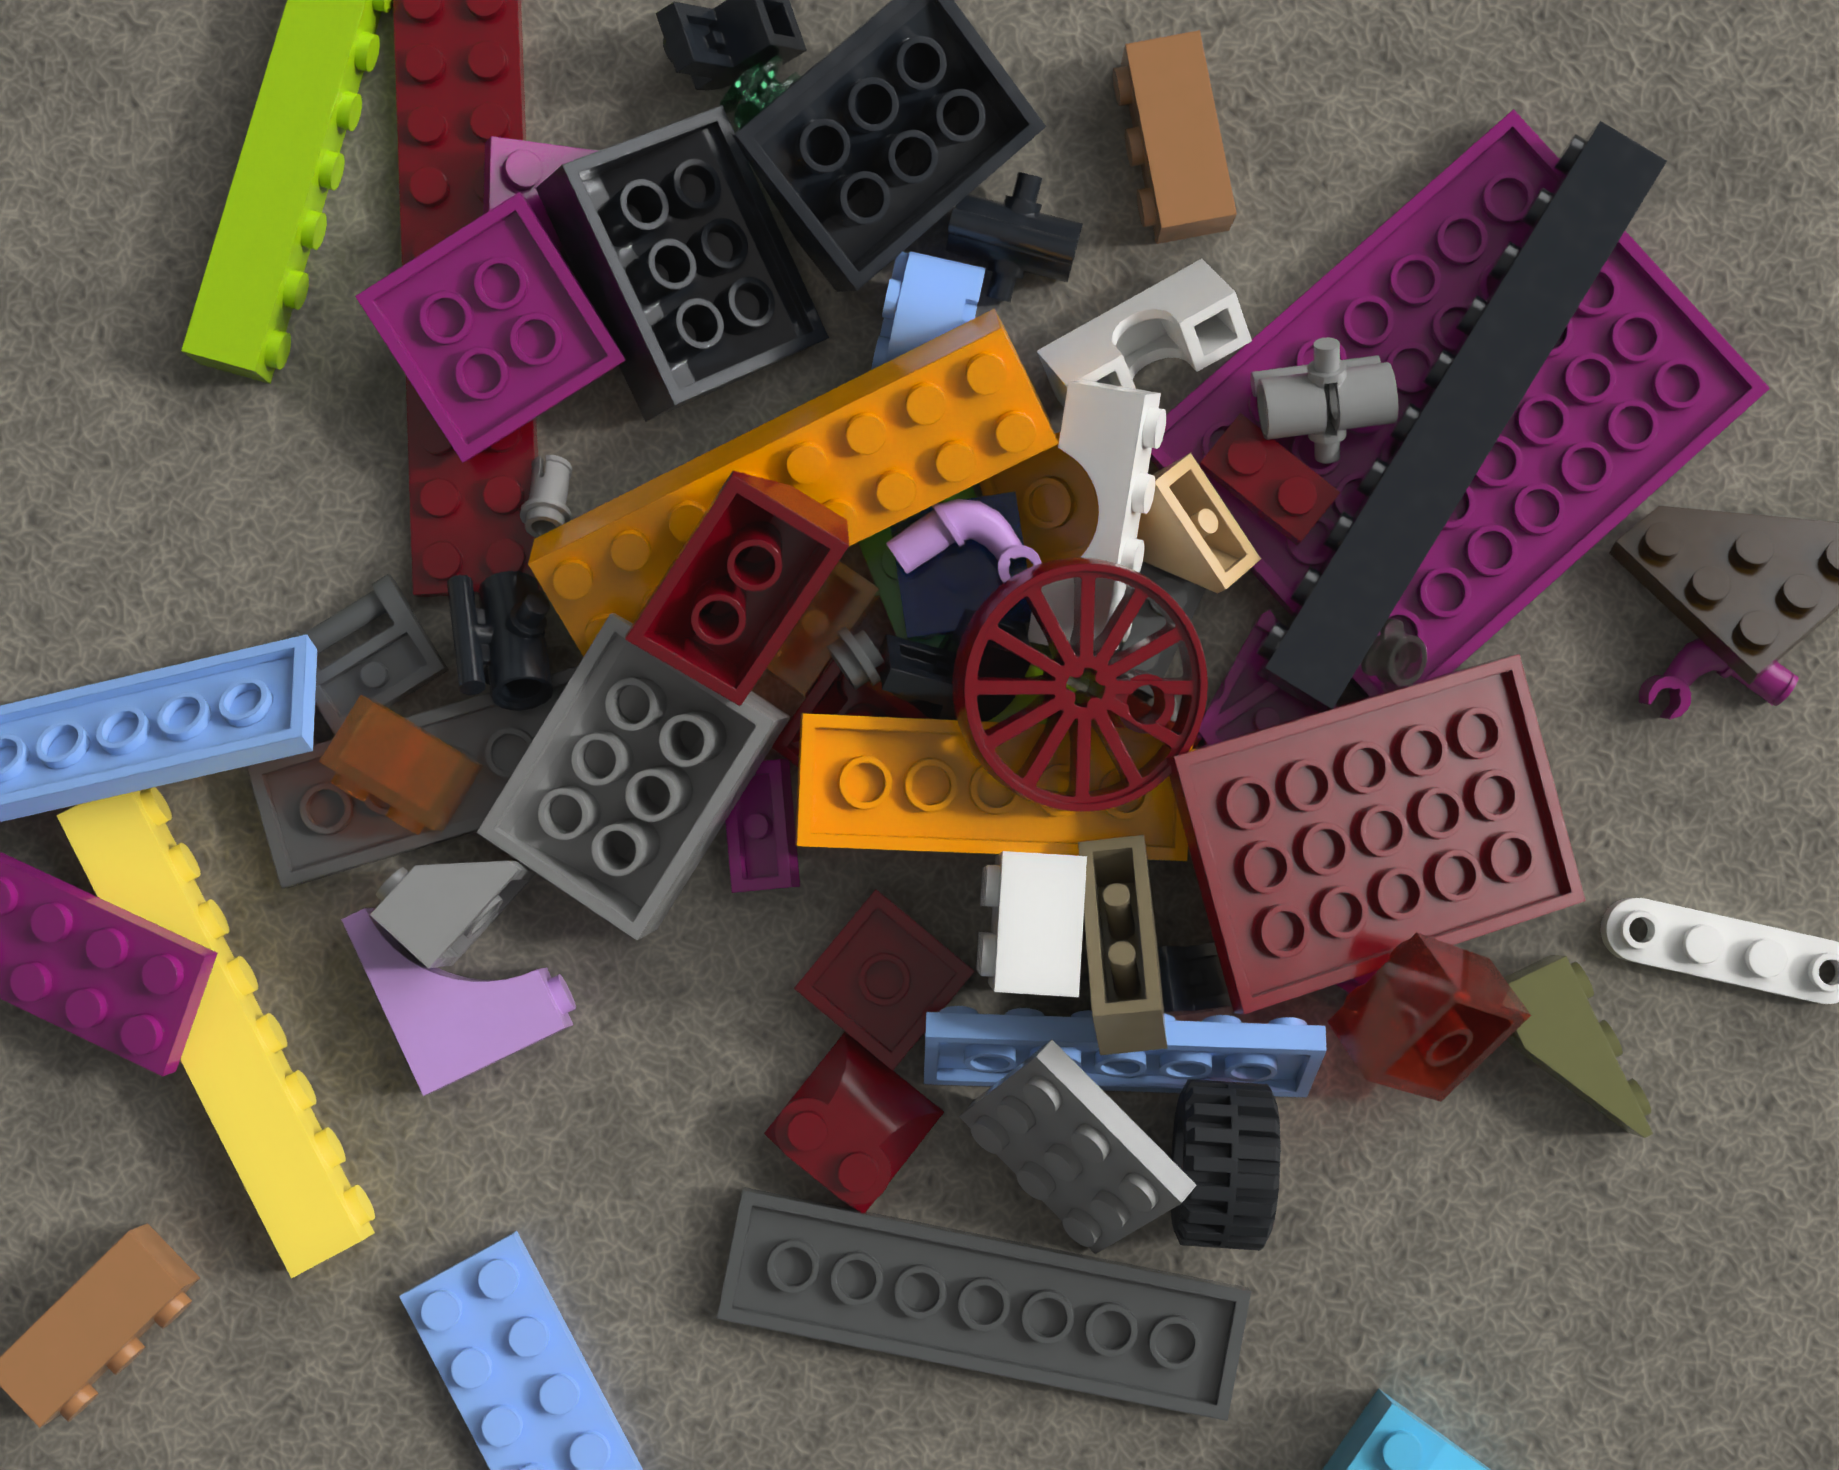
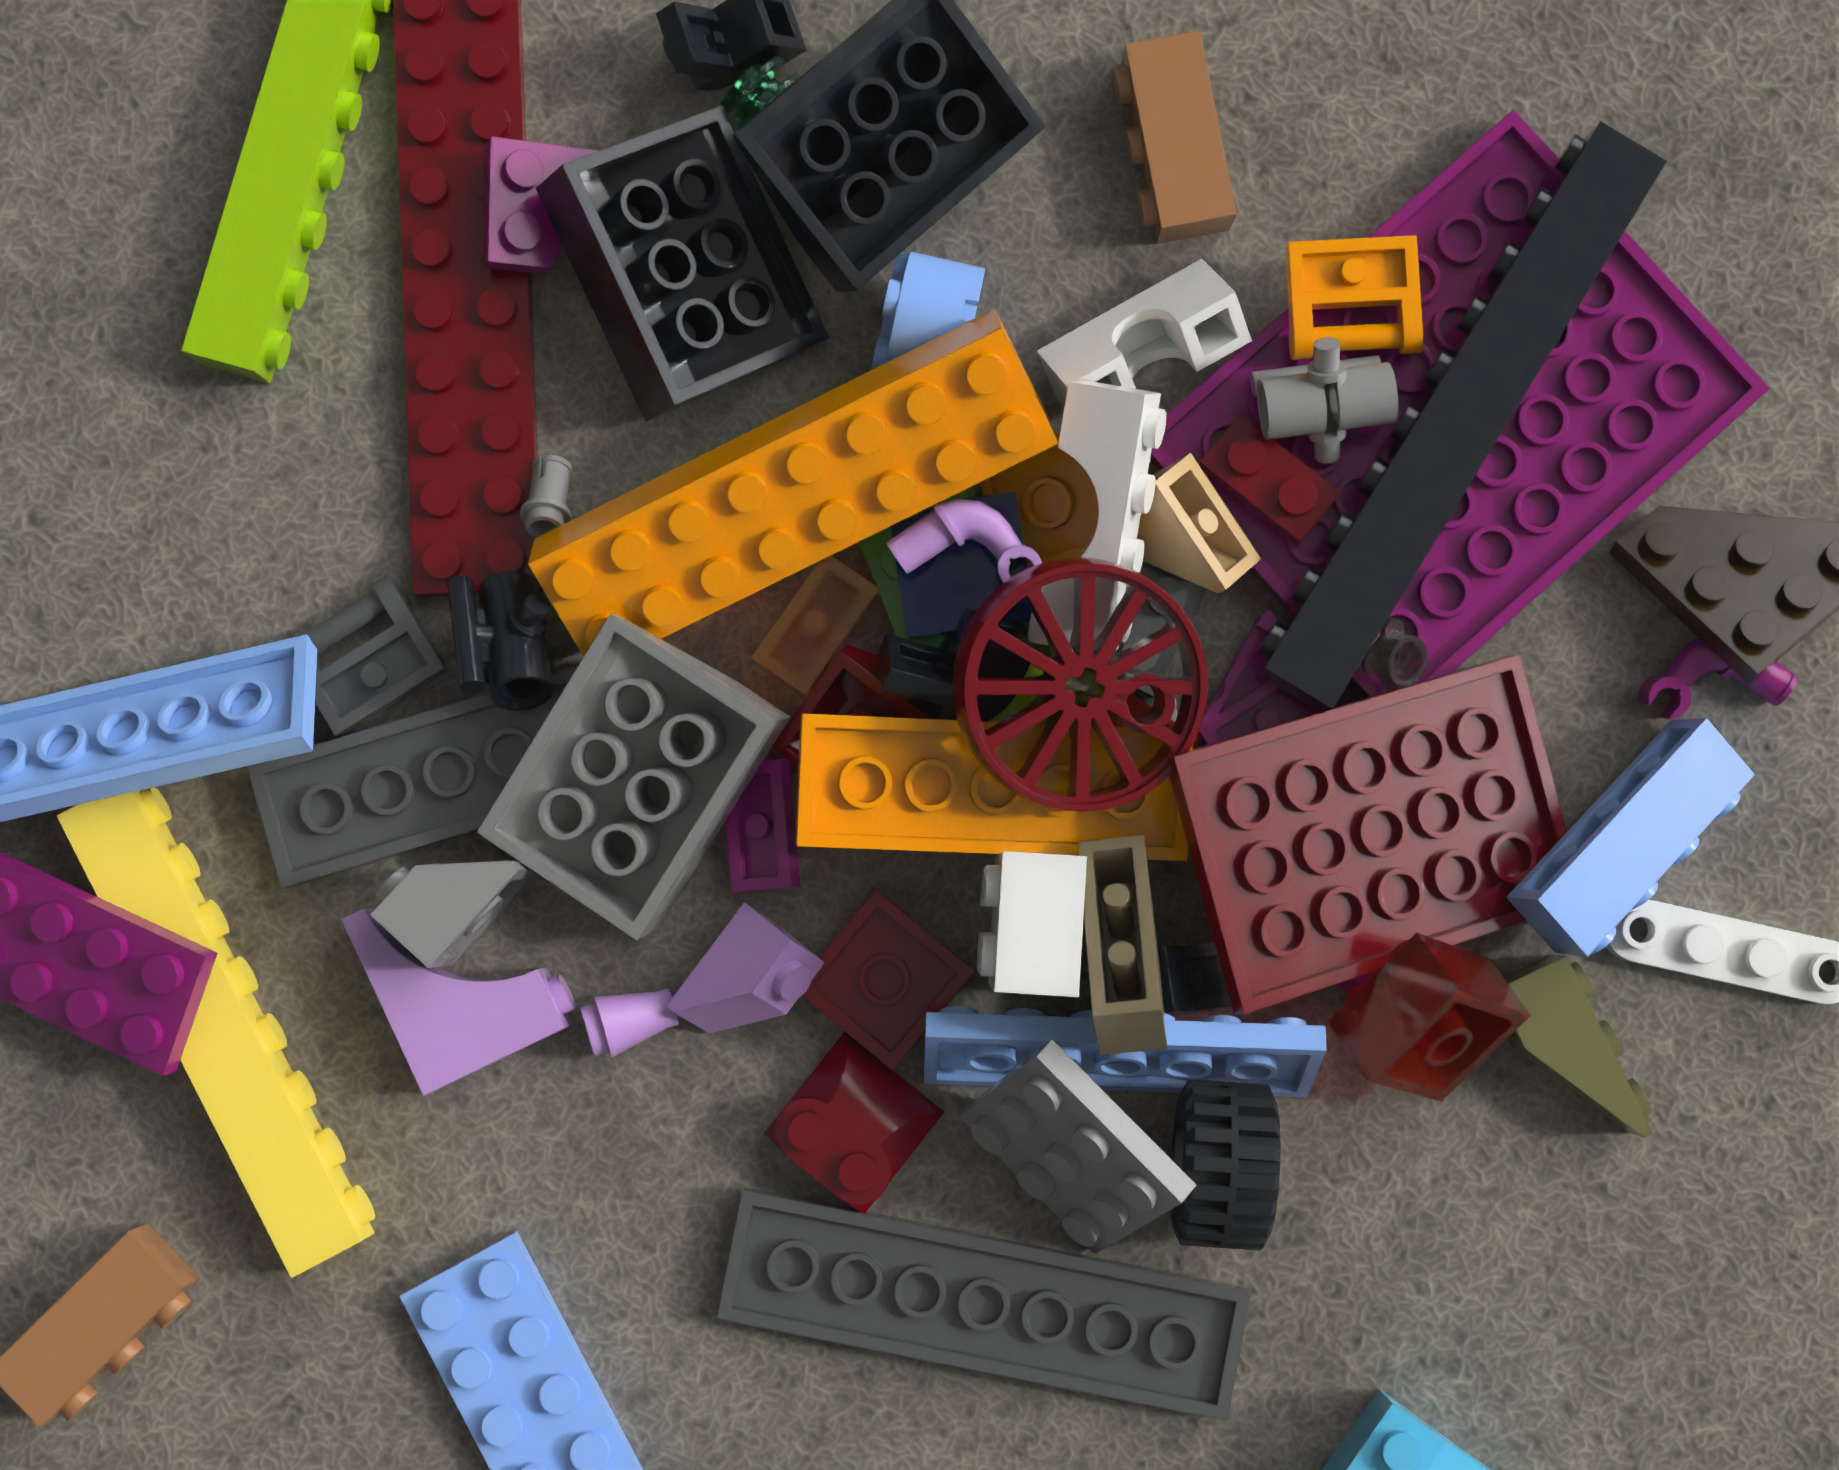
(399, 764): clear orange brick -> none
(491, 327): magenta plate -> none
(626, 1020): none -> lavender cone
(740, 584): dark red slope -> none
(746, 975): none -> lavender slope
(856, 657): dark grey plate -> none
(1013, 237): black pin -> none
(1354, 276): none -> light orange plate
(1631, 837): none -> light blue brick

